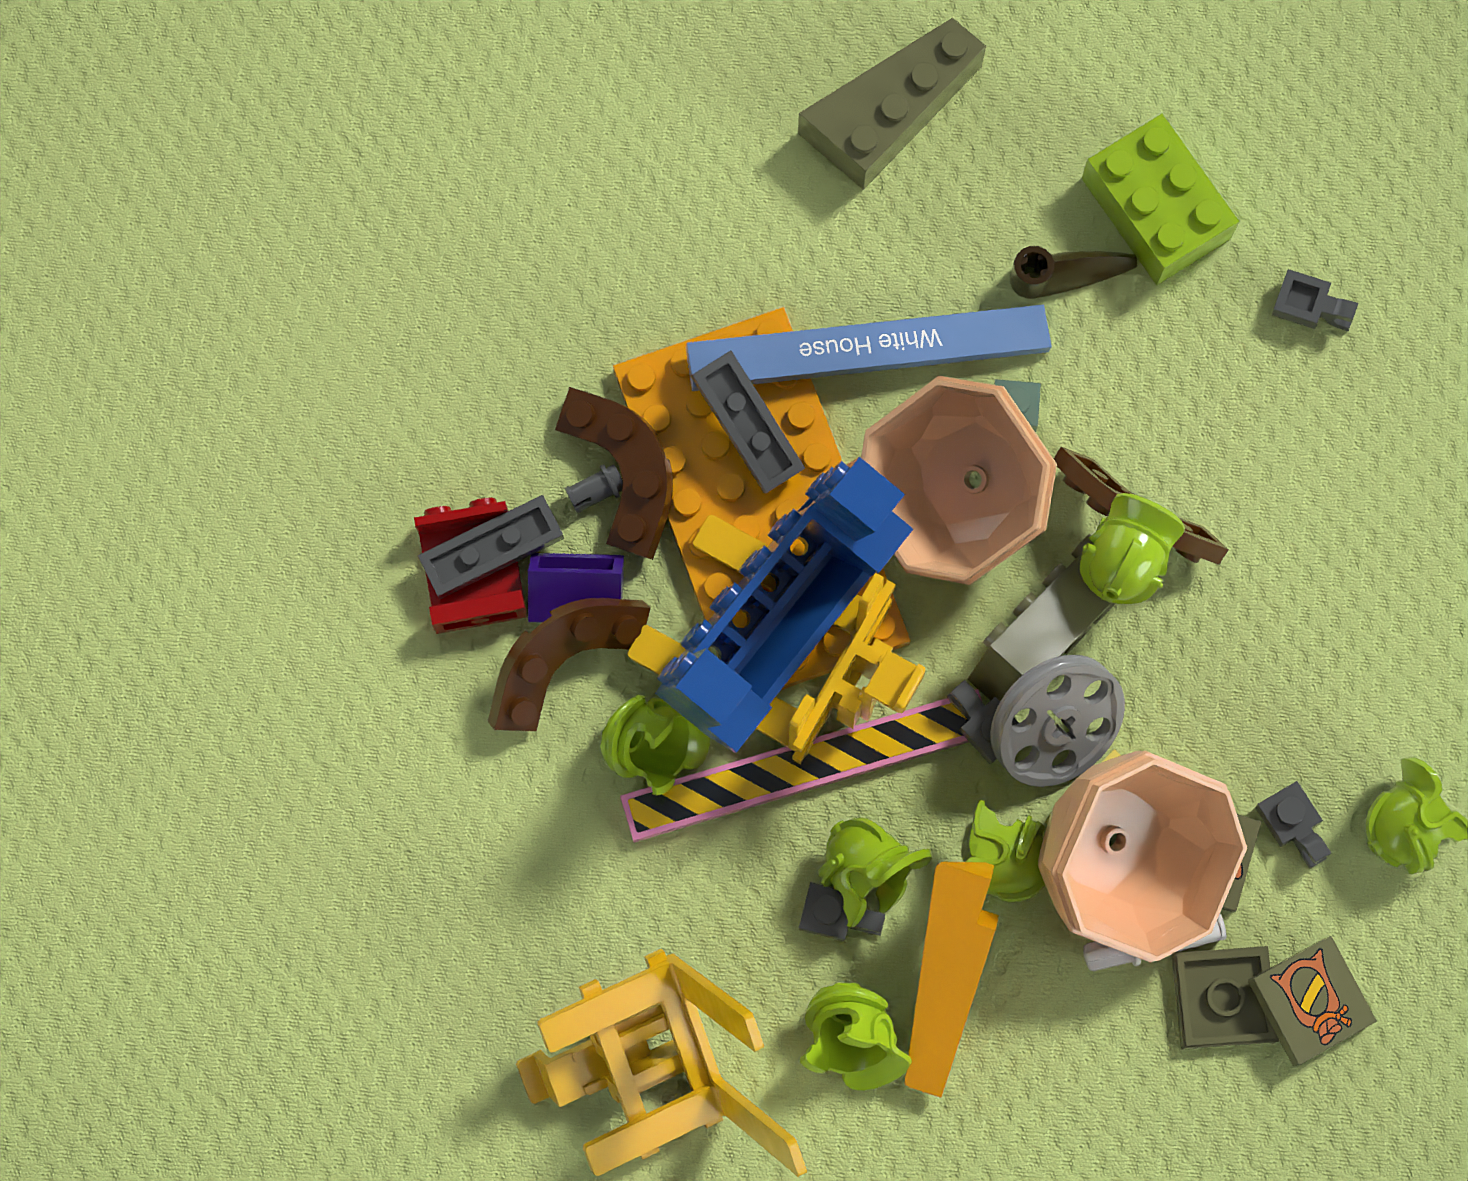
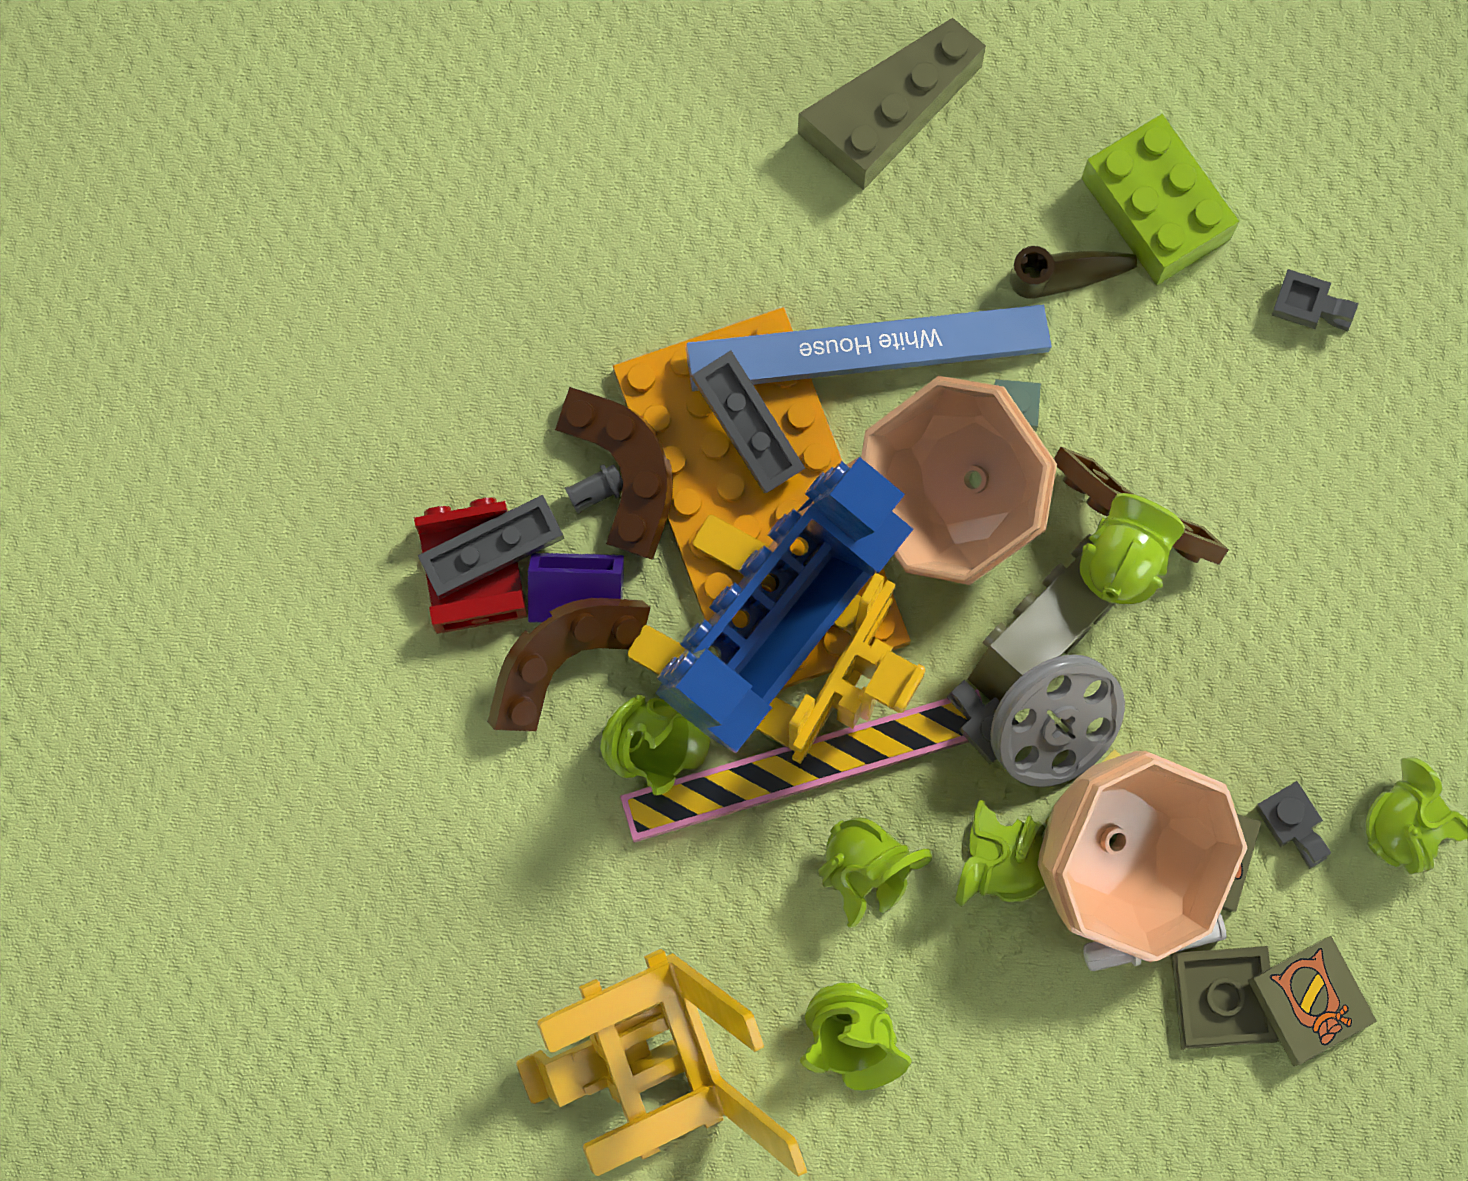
(825, 915): dark grey plate -> none
(950, 970): light orange wedge -> none

